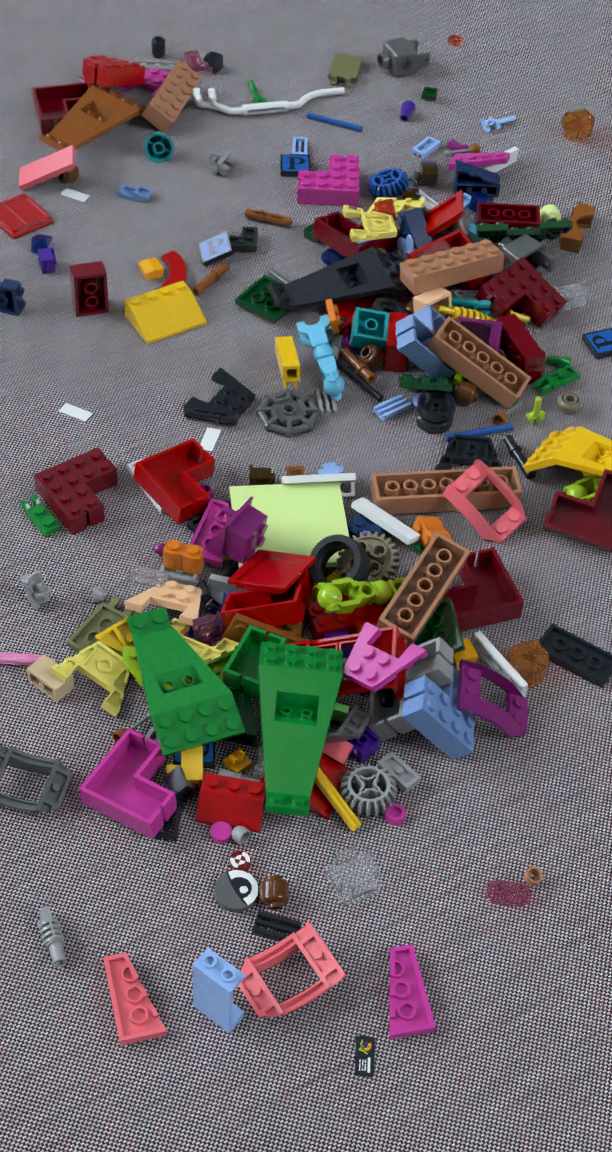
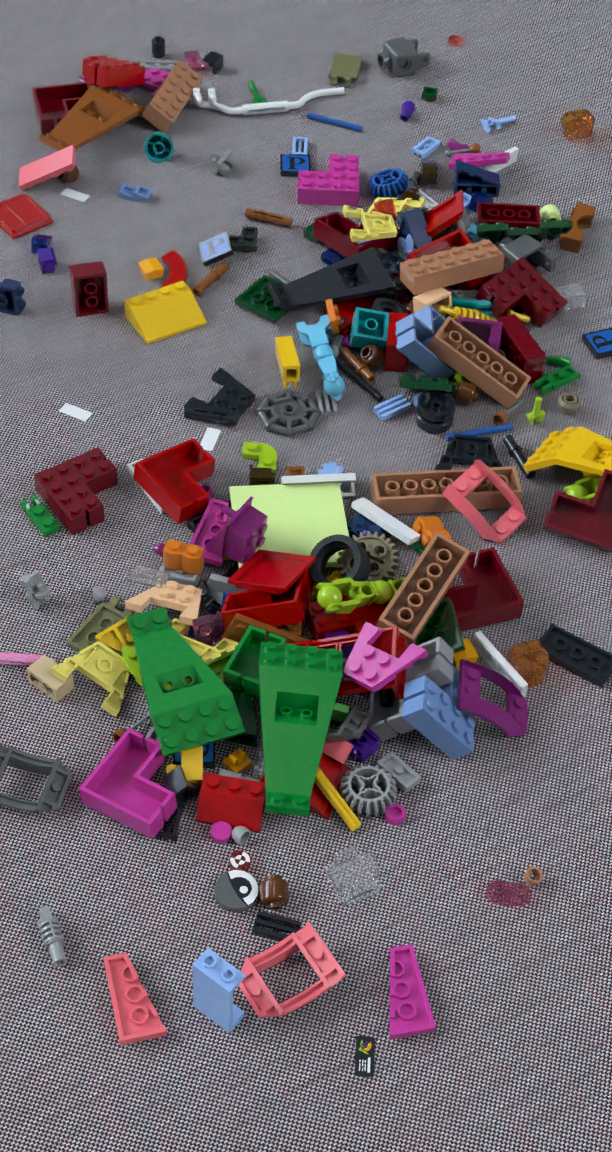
(263, 452): none -> lime plate

